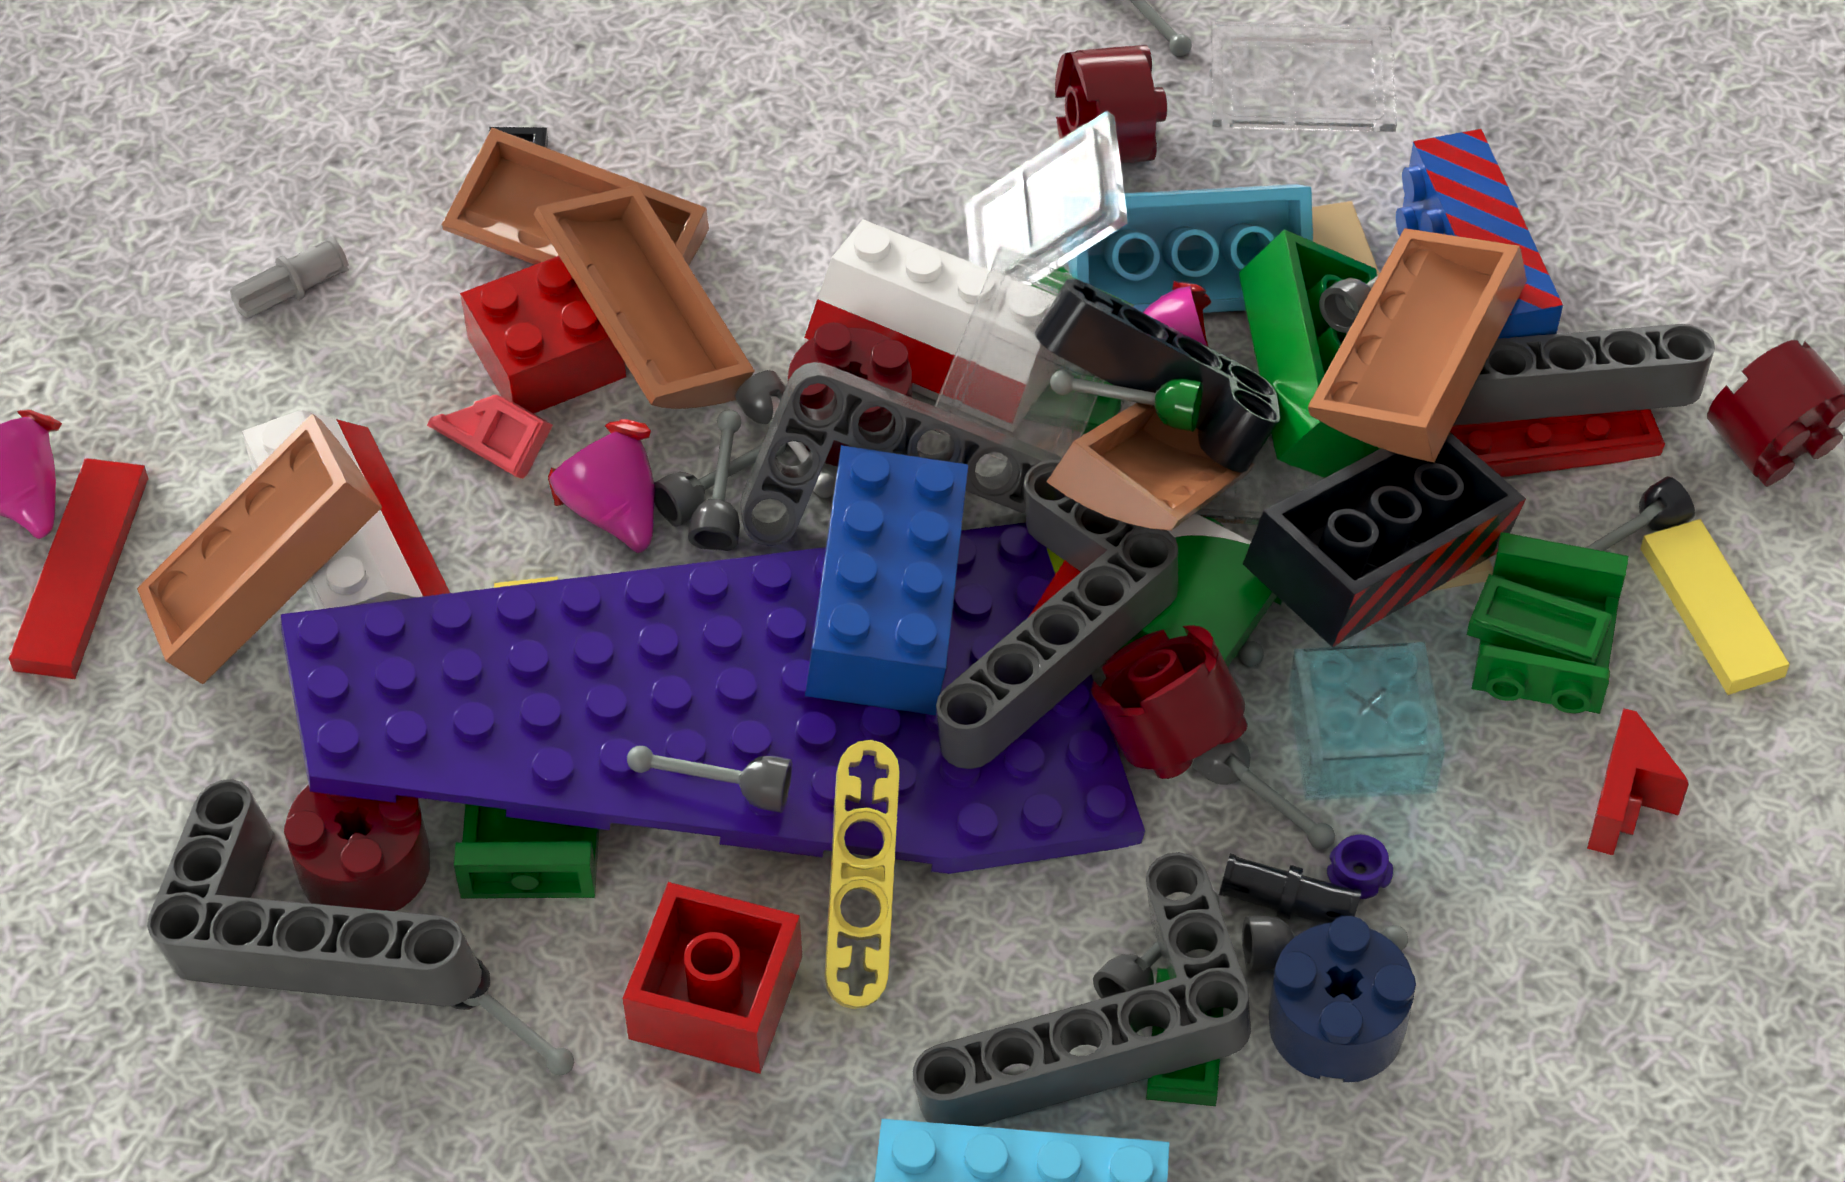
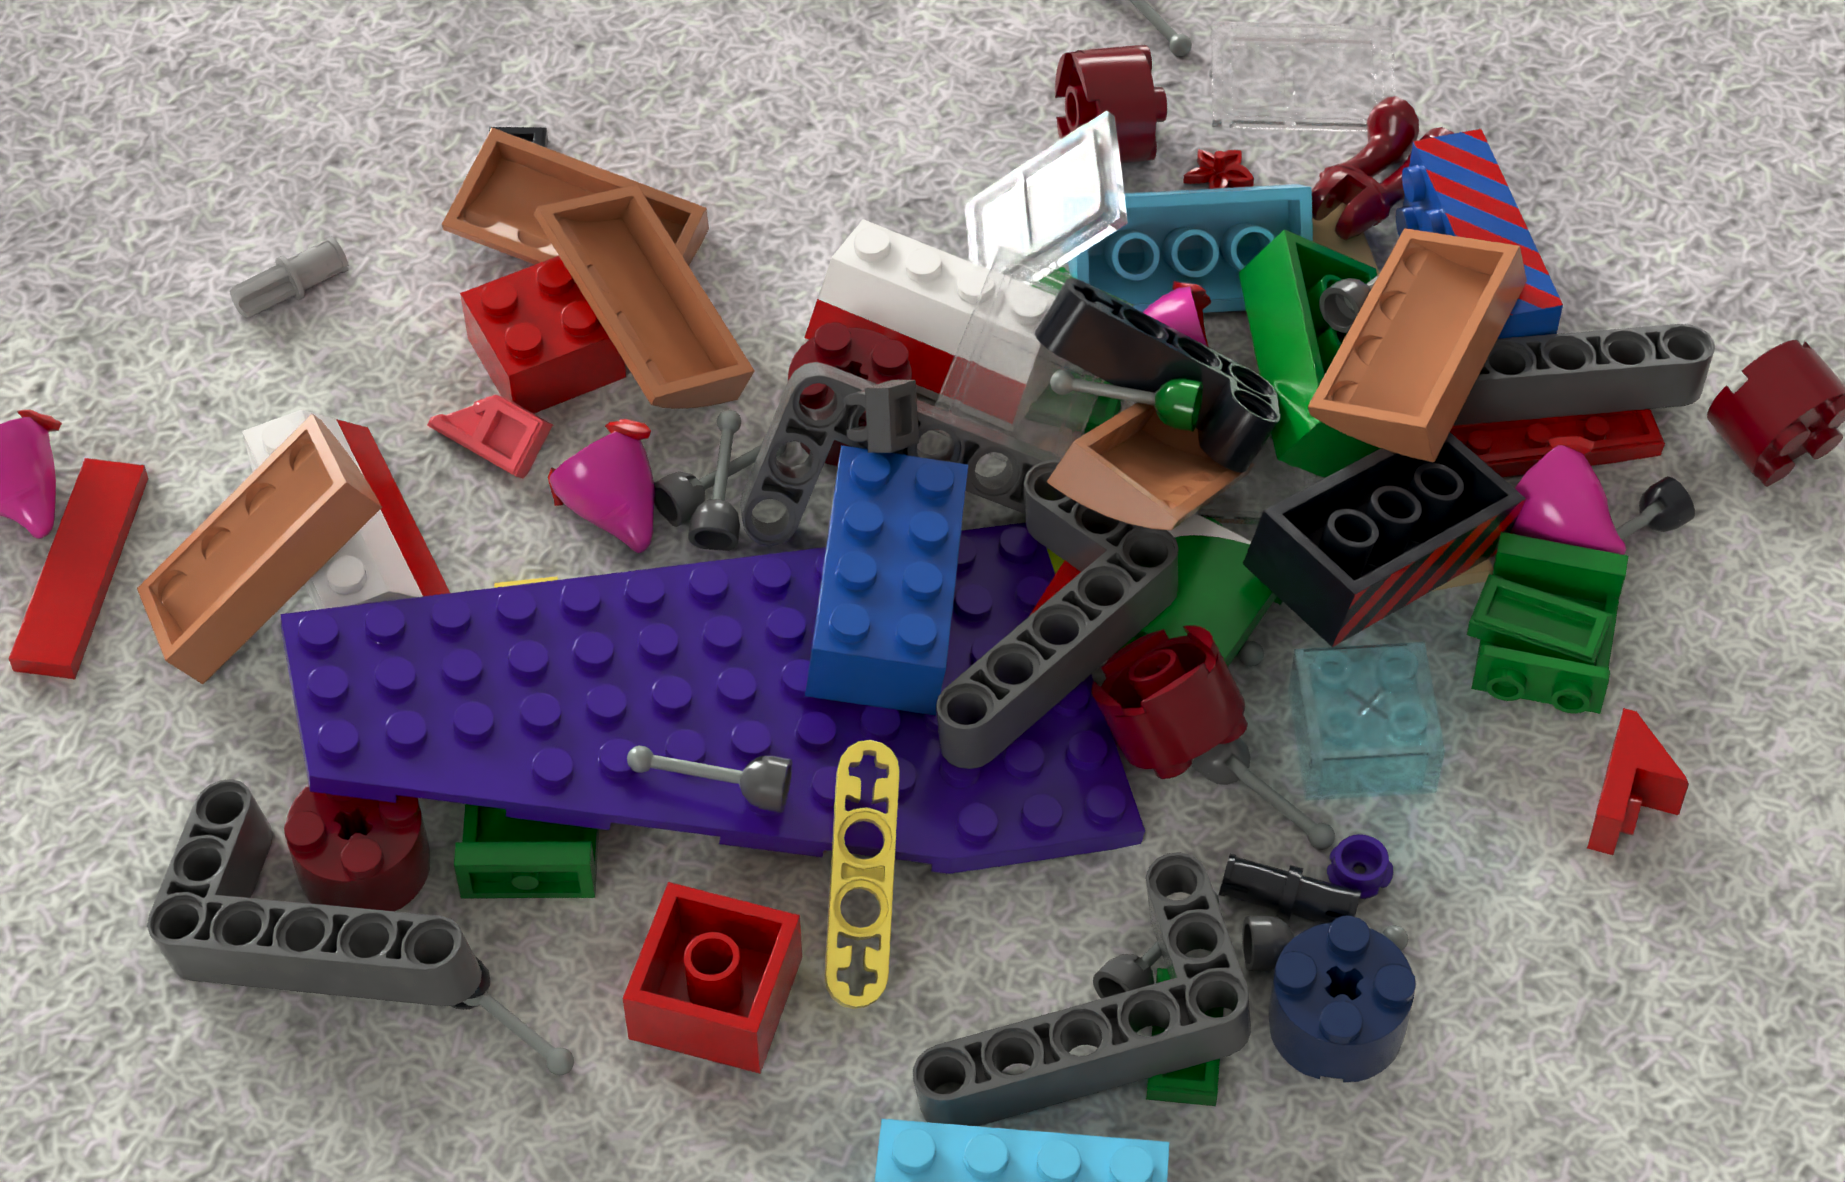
(759, 401): dark grey hinge -> none
(889, 416): none -> dark grey tile
(1220, 170): none -> red plant
(1390, 136): none -> dark red piece
(1566, 500): none -> dark pink hat
(1714, 607): light yellow tile -> none

